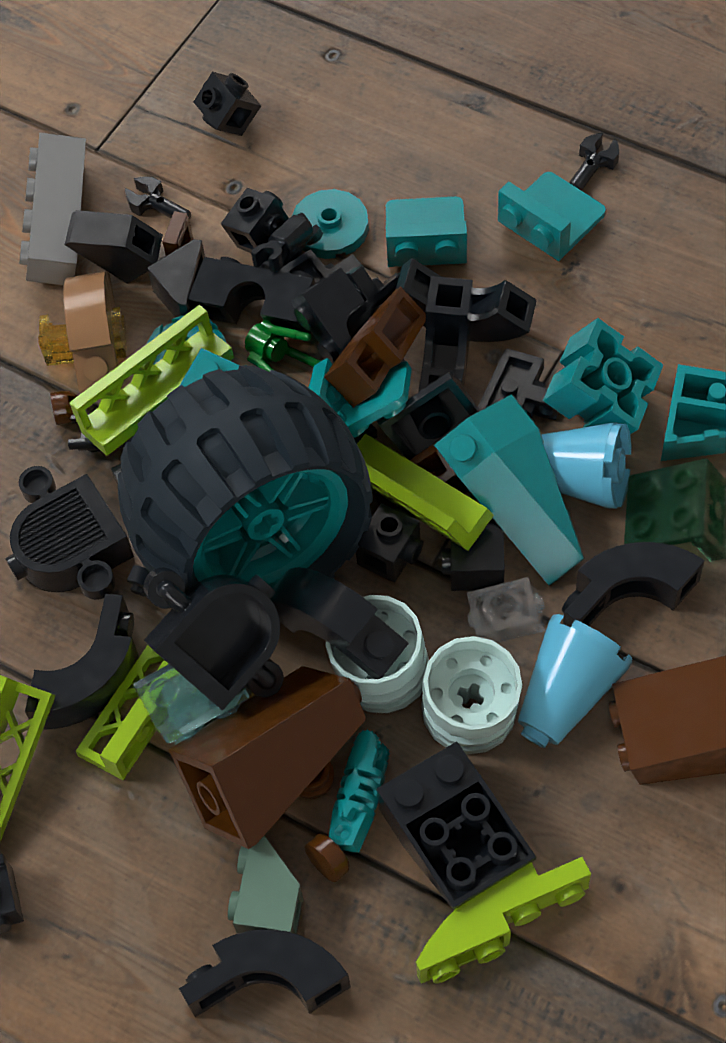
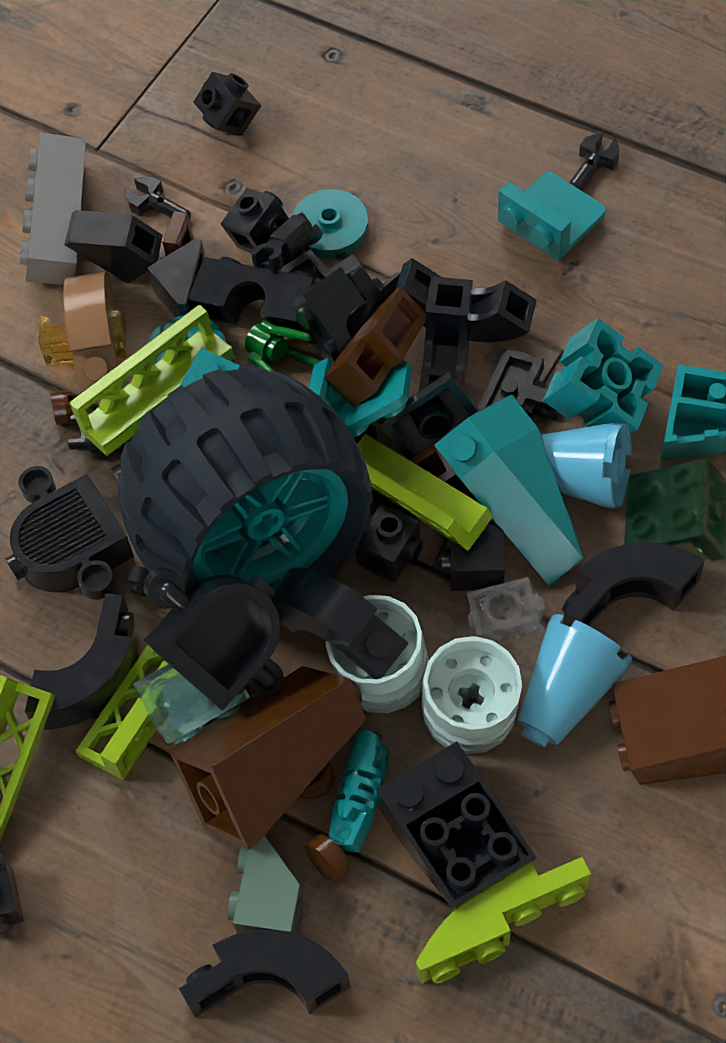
(426, 230): teal bracket -> none

